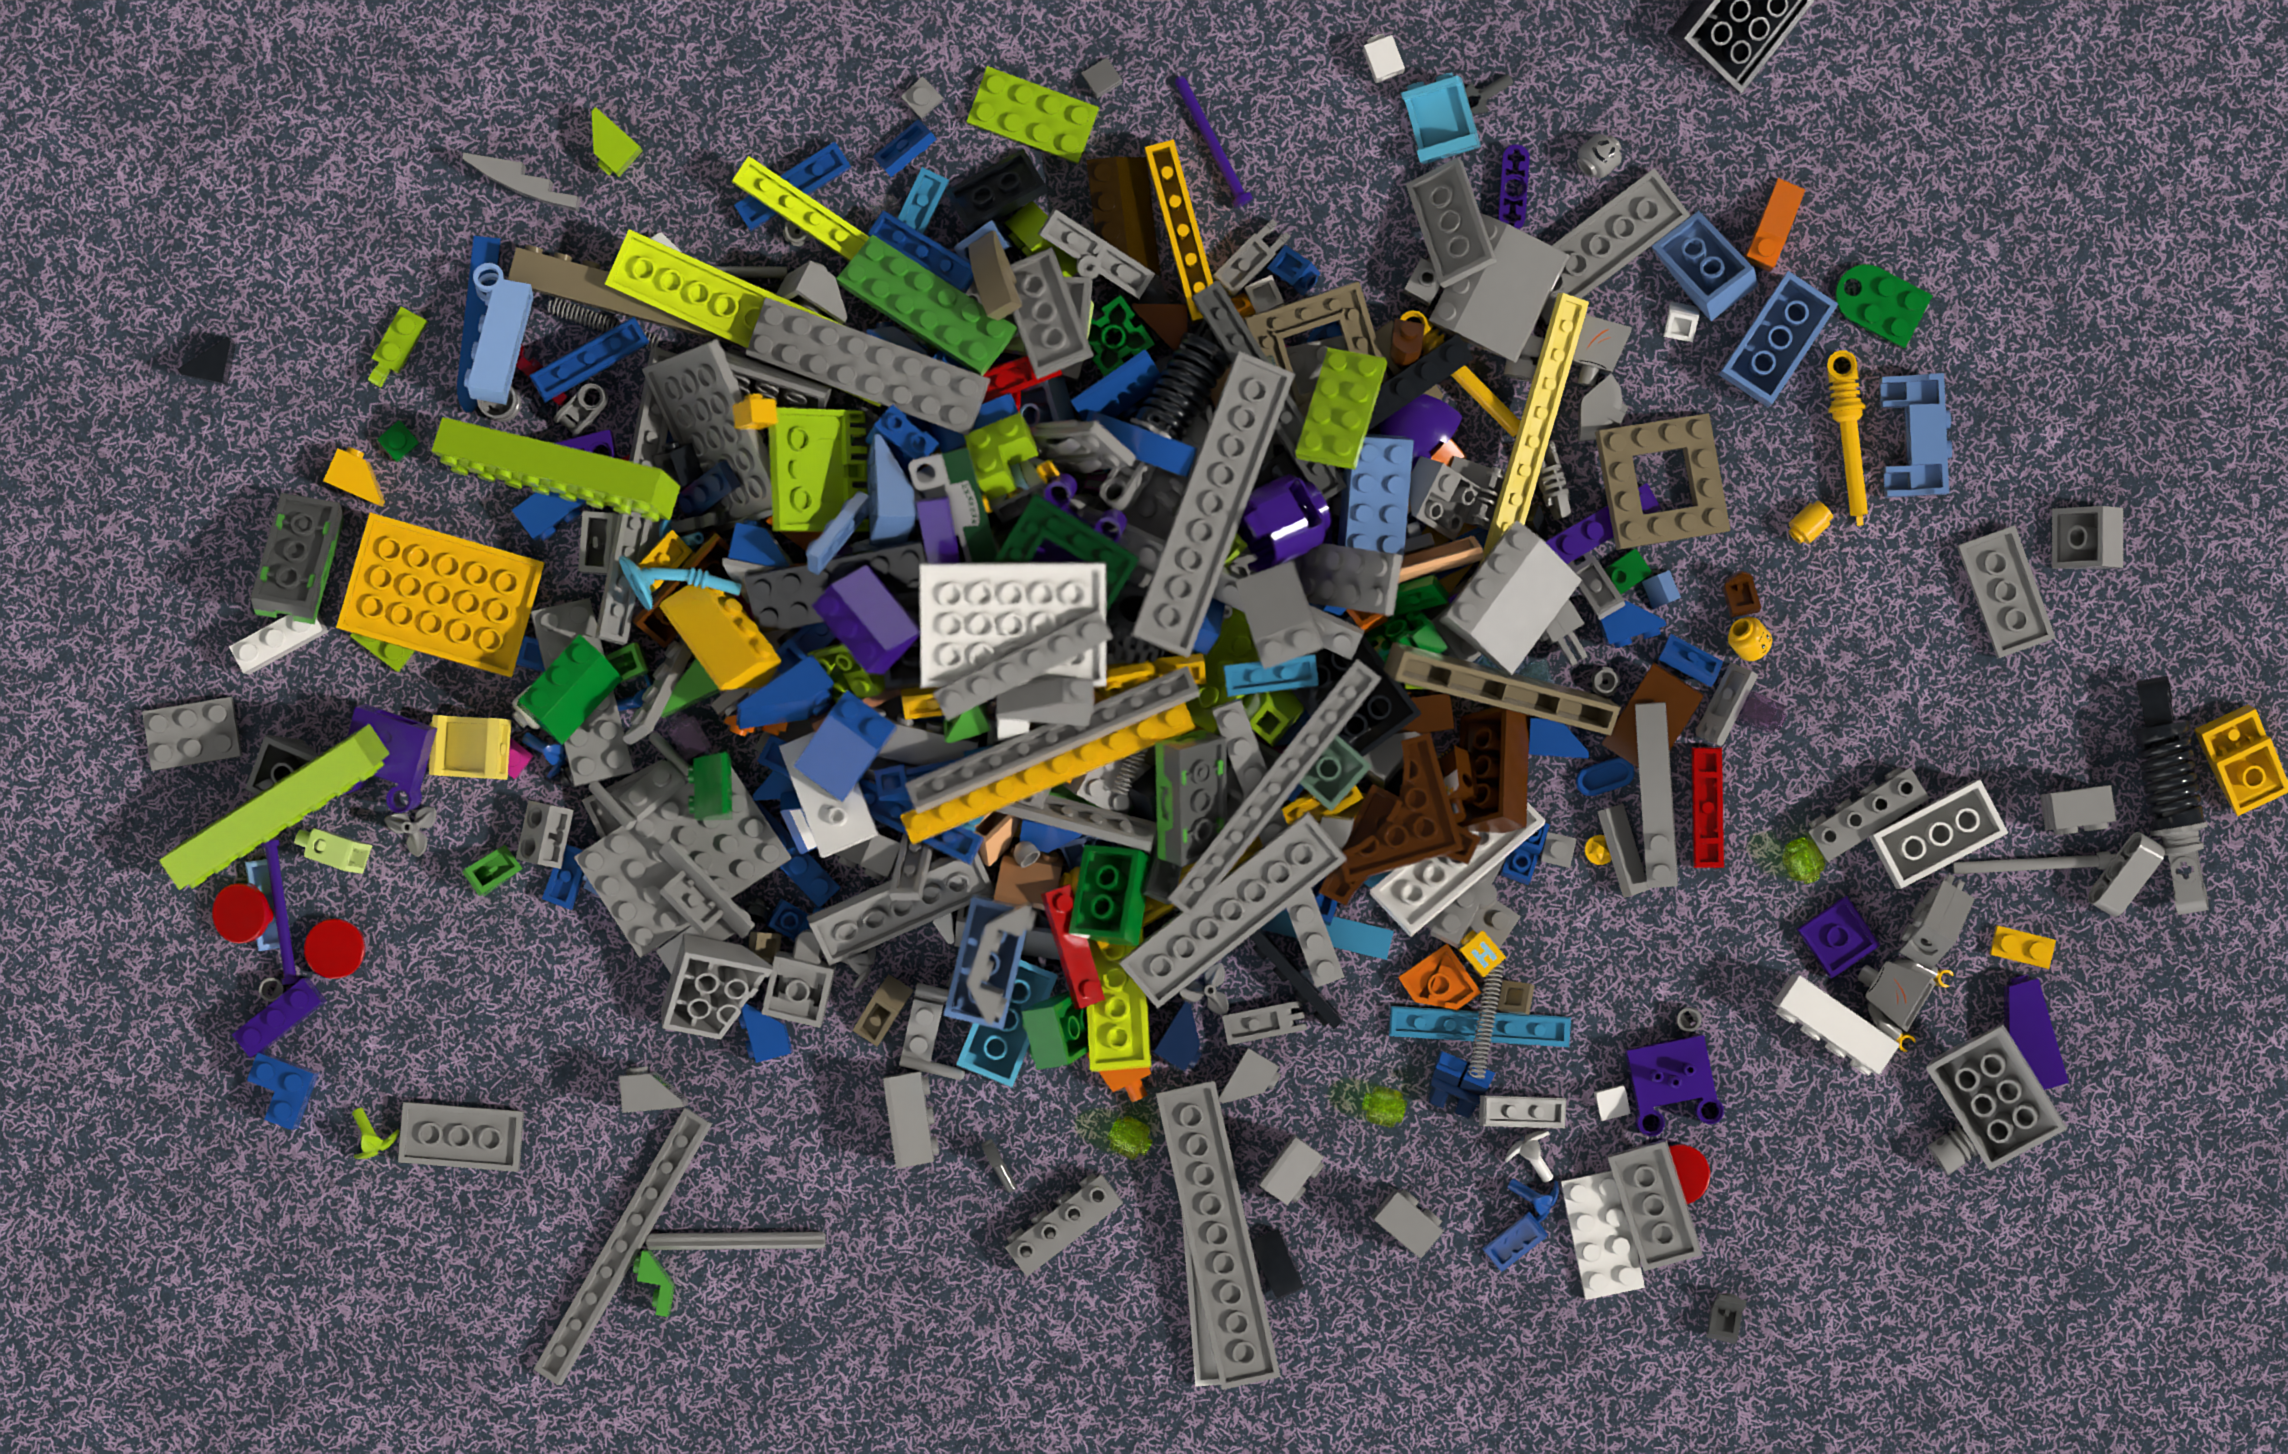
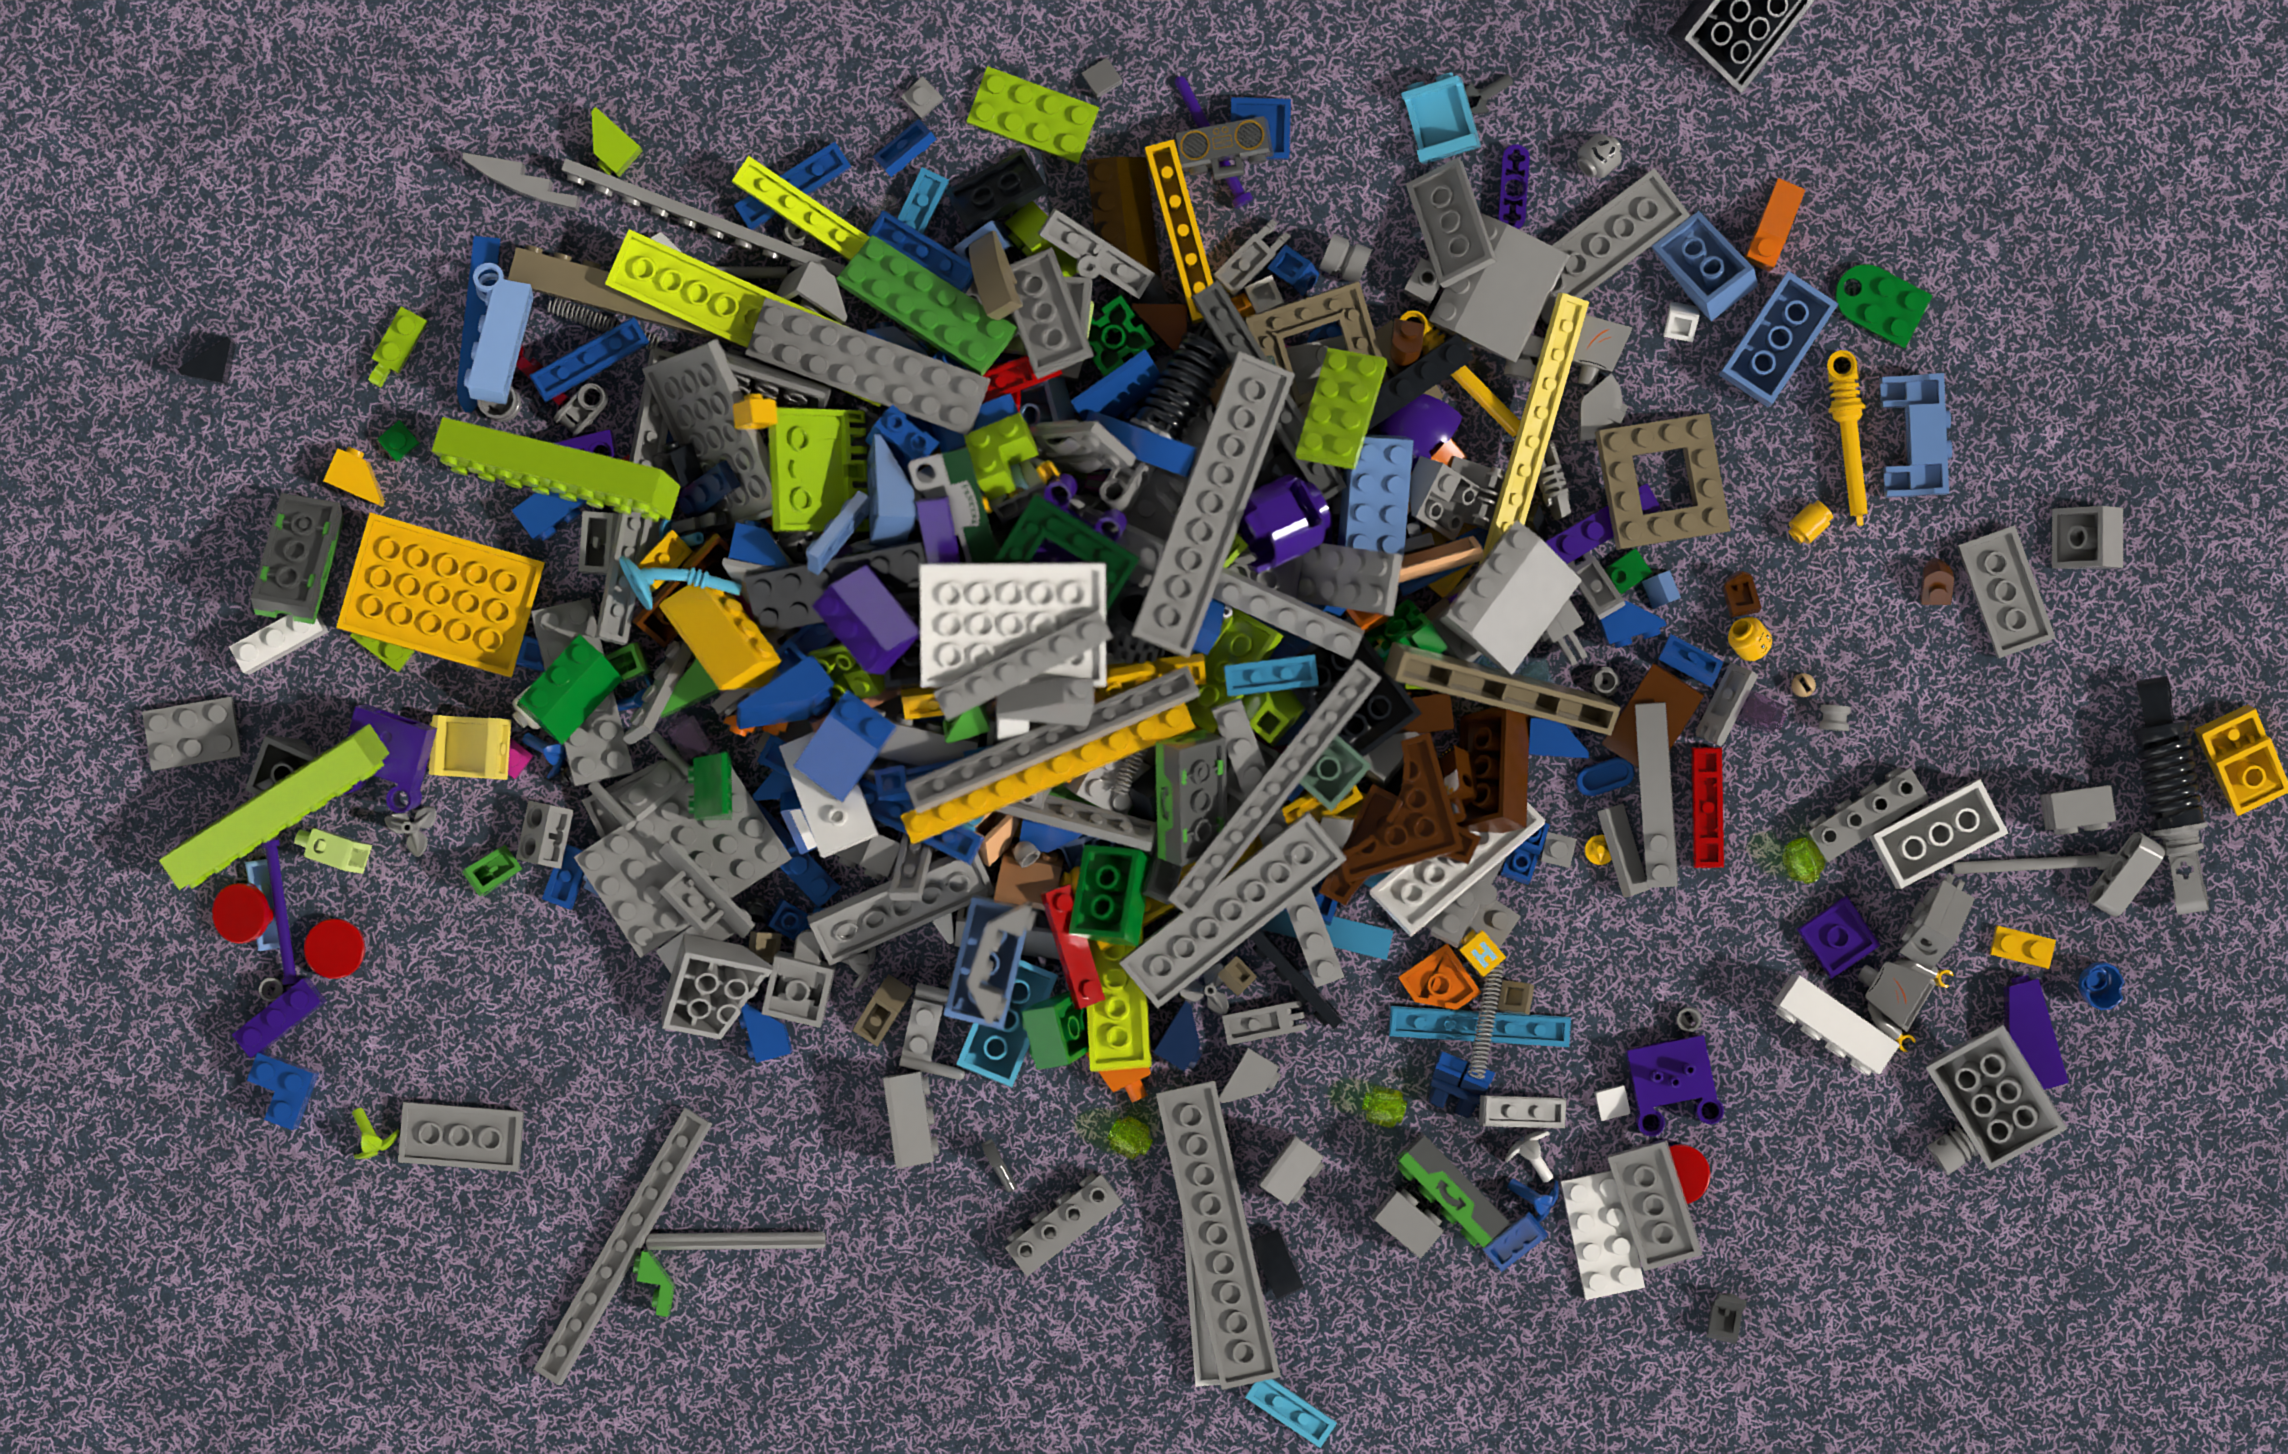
(648, 1091): light grey slope -> none
(691, 216): none -> light grey plate
(796, 543): none -> light grey head
(1235, 140): none -> dark grey piece
(1237, 975): none -> dark tan plate
(1277, 113): none -> blue plate
(1278, 614): light grey slope -> none
(1291, 1410): none -> medium azure plate
(1345, 259): none -> light grey wheel
(1383, 57): white brick -> none
(1419, 595): green plate -> none
(1456, 1194): none -> piece
(1799, 689): none -> tan hinge
(1834, 717): none -> light grey wheel
(1937, 583): none -> reddish brown plate
(2101, 985): none -> blue hair

